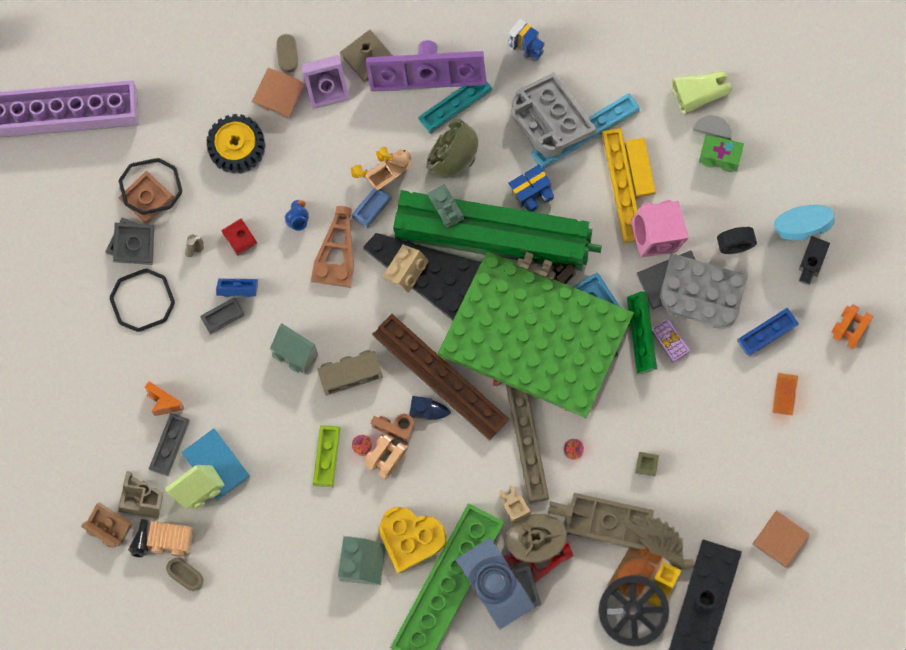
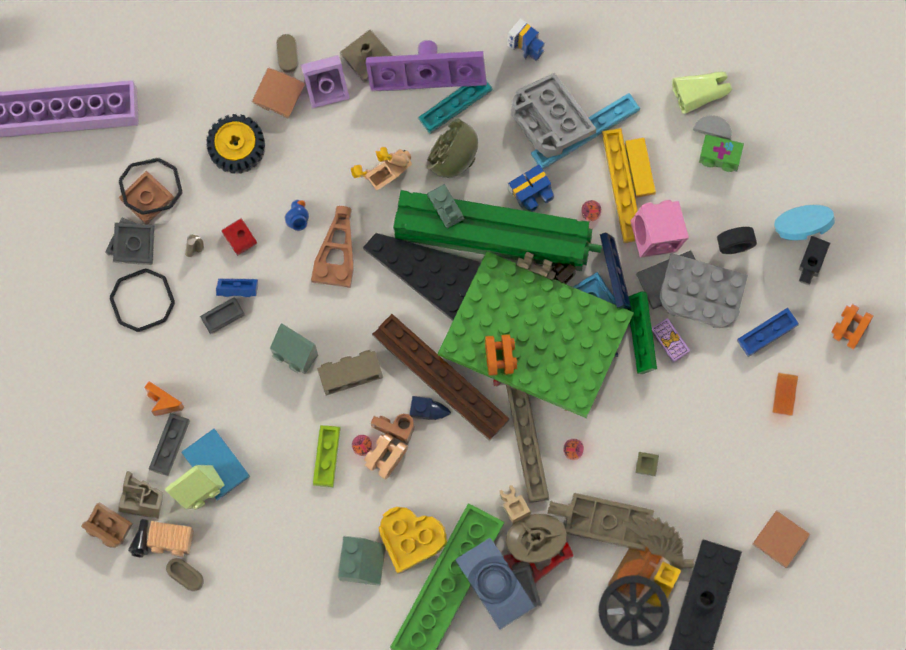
(371, 207): medium blue tile -> none
(405, 268): tan bracket -> none
(509, 362): none -> orange brick
(591, 210): none -> clear pink tile
(615, 271): none -> dark blue tile

